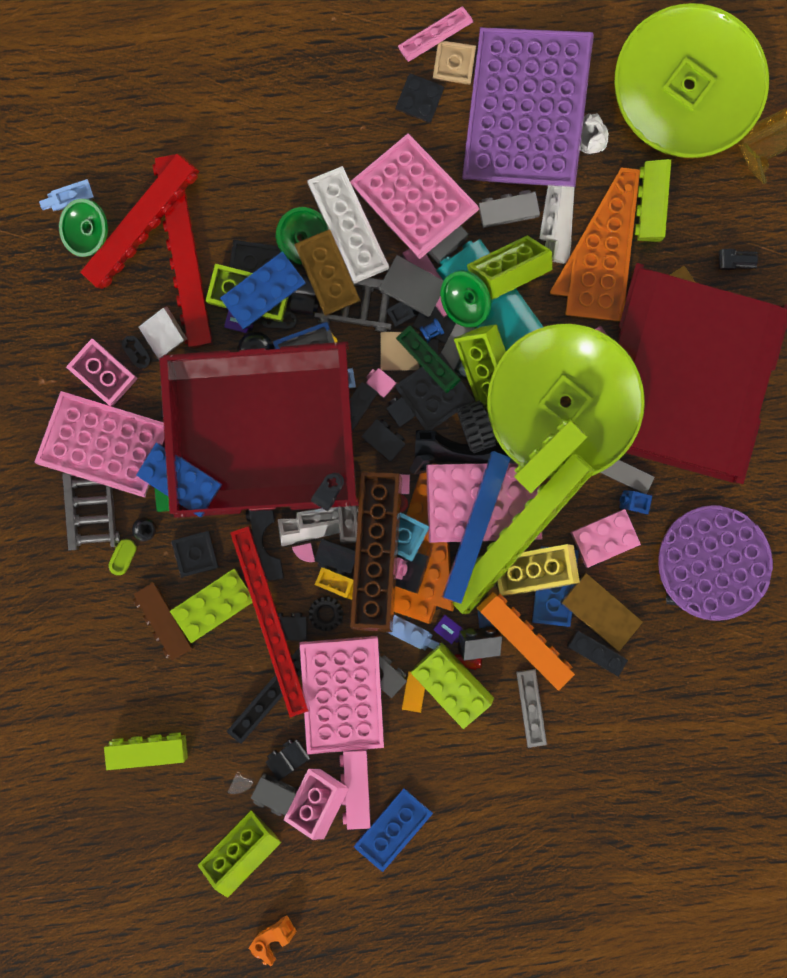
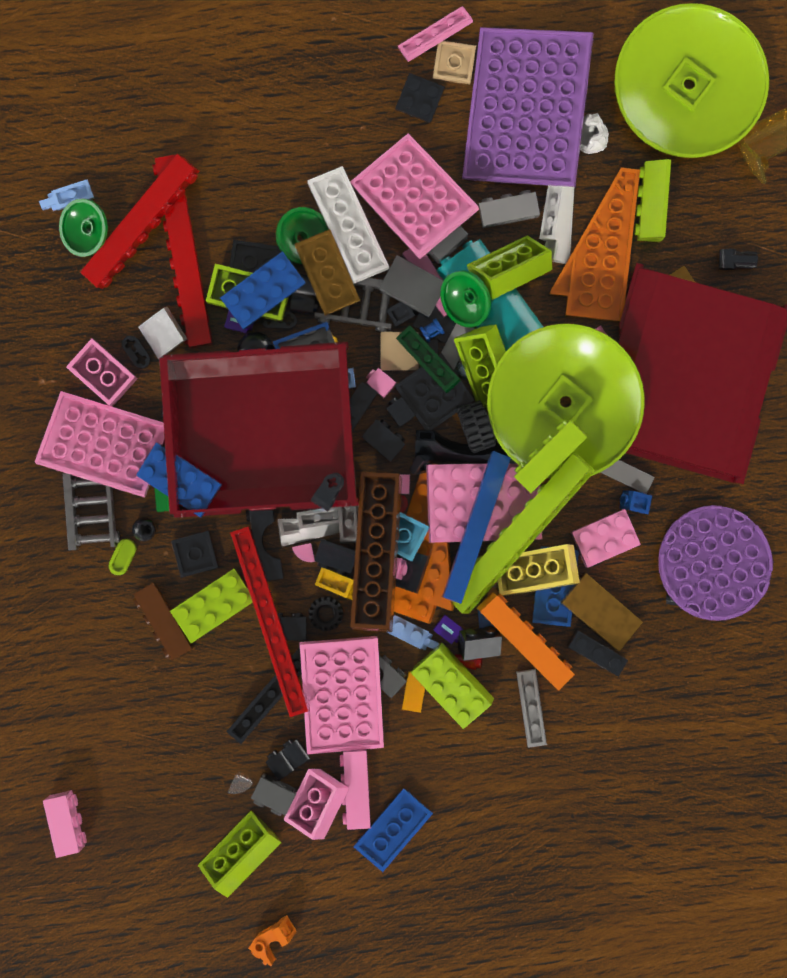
(64, 823): none -> bright pink brick
(146, 752): lime brick -> none

